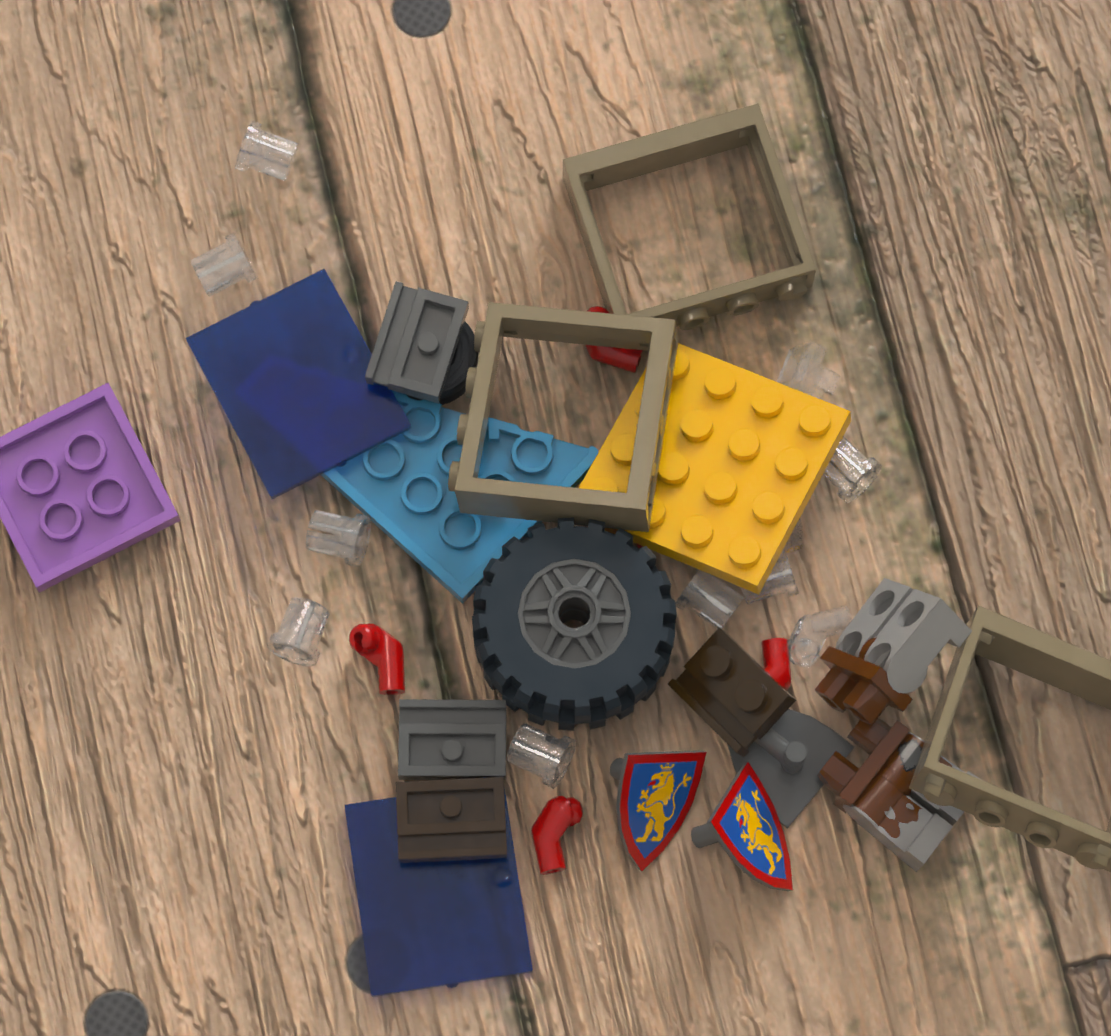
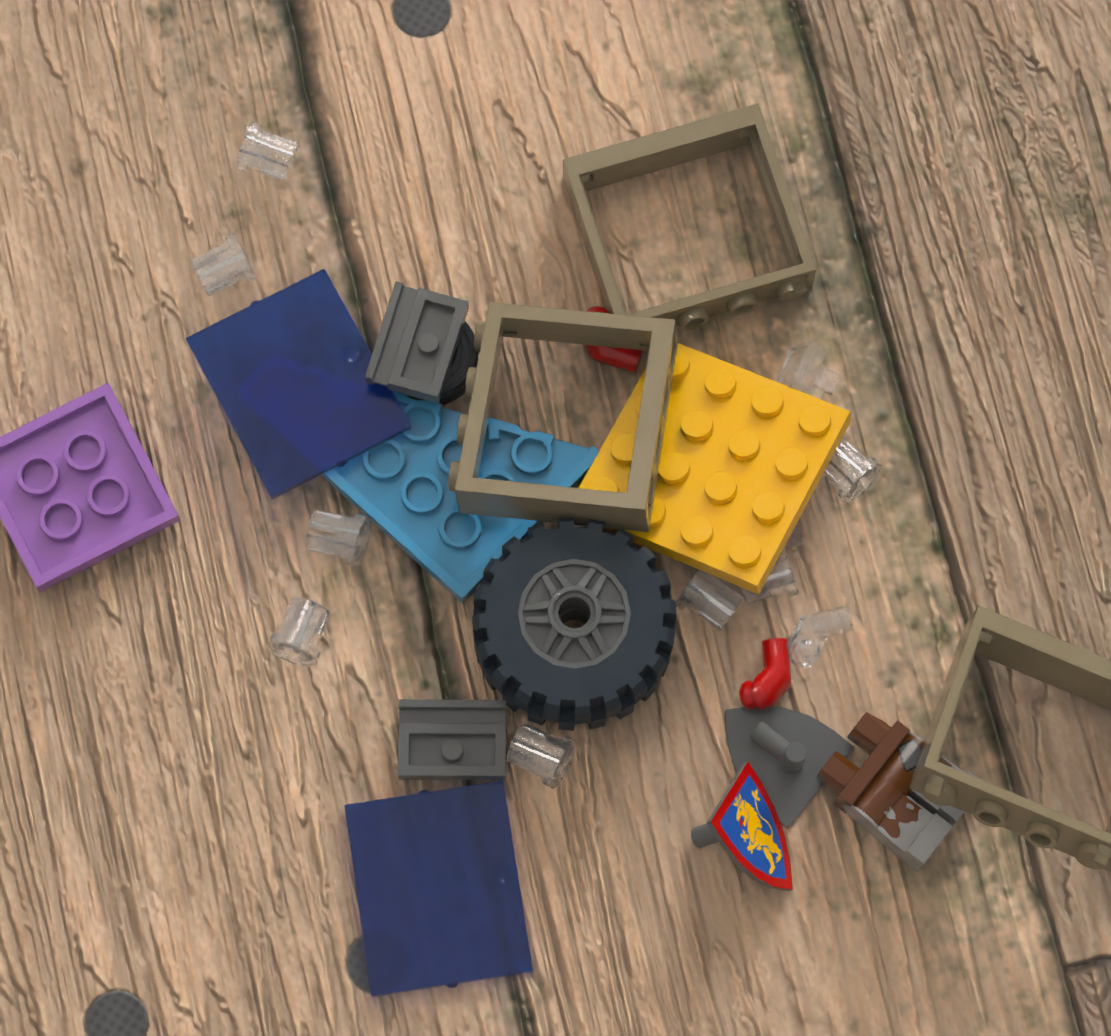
(382, 651): red arm -> none
(451, 820): dark brown plate -> none
(548, 829): red arm -> none
(654, 799): shield -> none
(731, 692): dark brown plate -> none
(888, 650): light grey hips -> none

